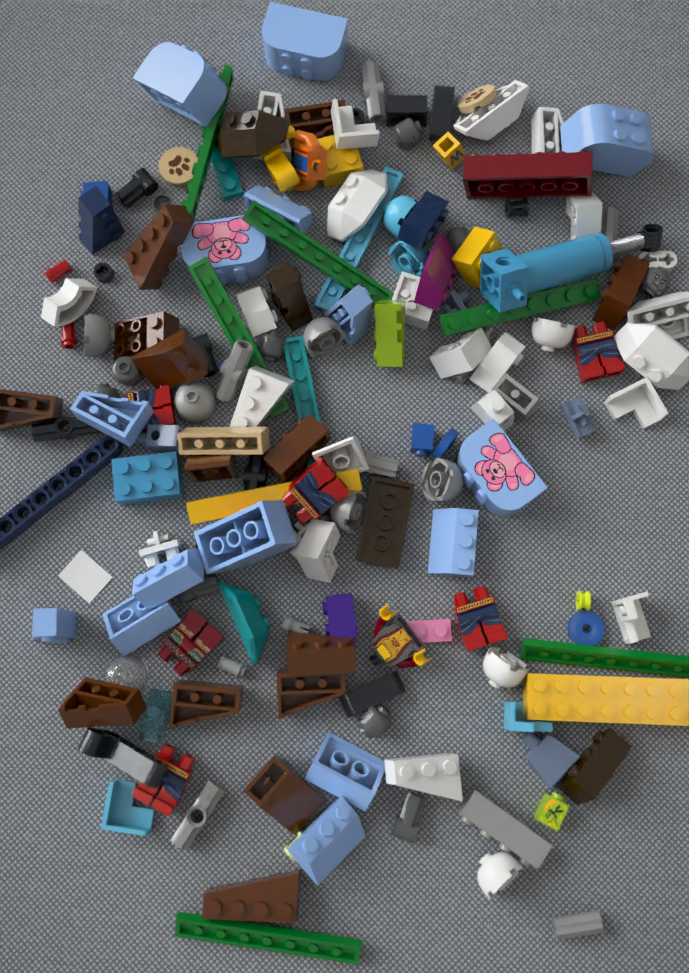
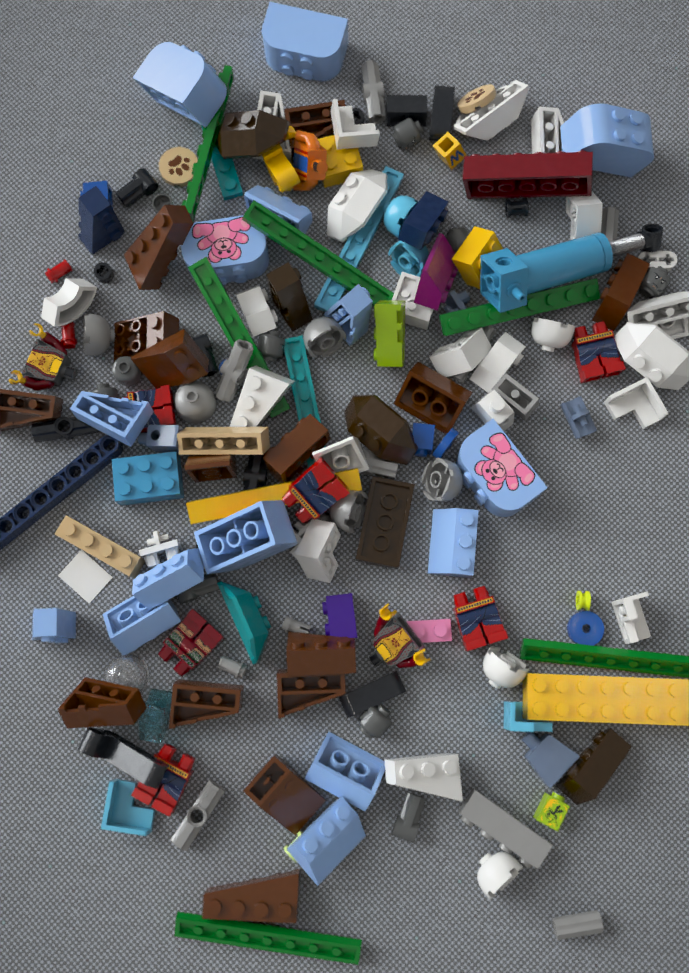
(46, 364): none -> torso
(100, 547): none -> tan brick
(380, 429): none -> dark brown wedge
(432, 397): none -> reddish brown slope

